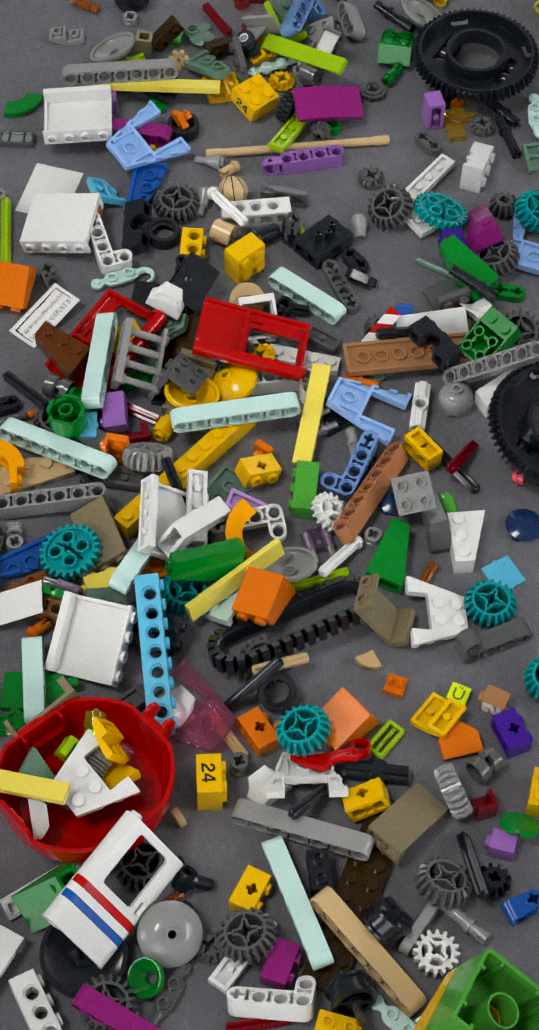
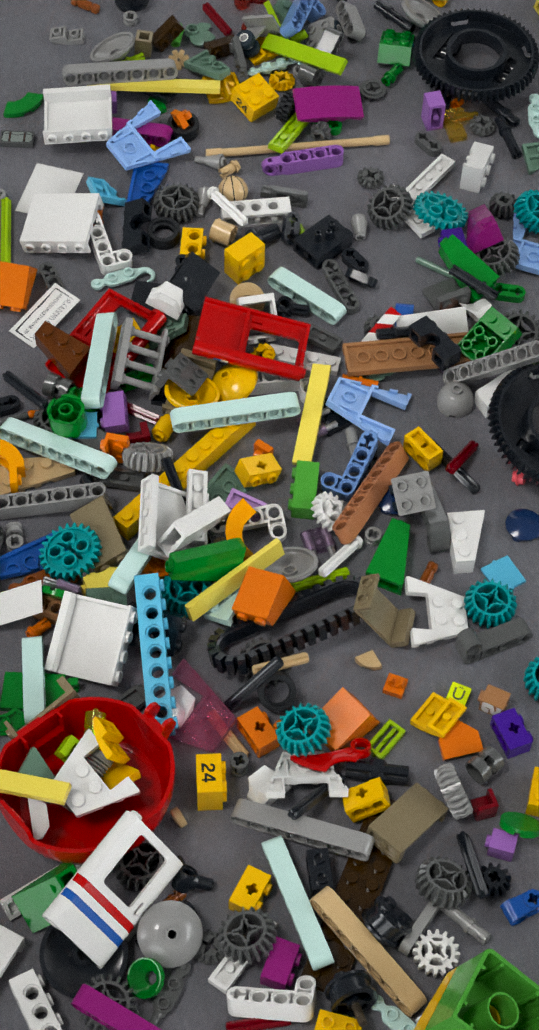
(420, 405): white piece -> none
(448, 503): bright green cone -> none

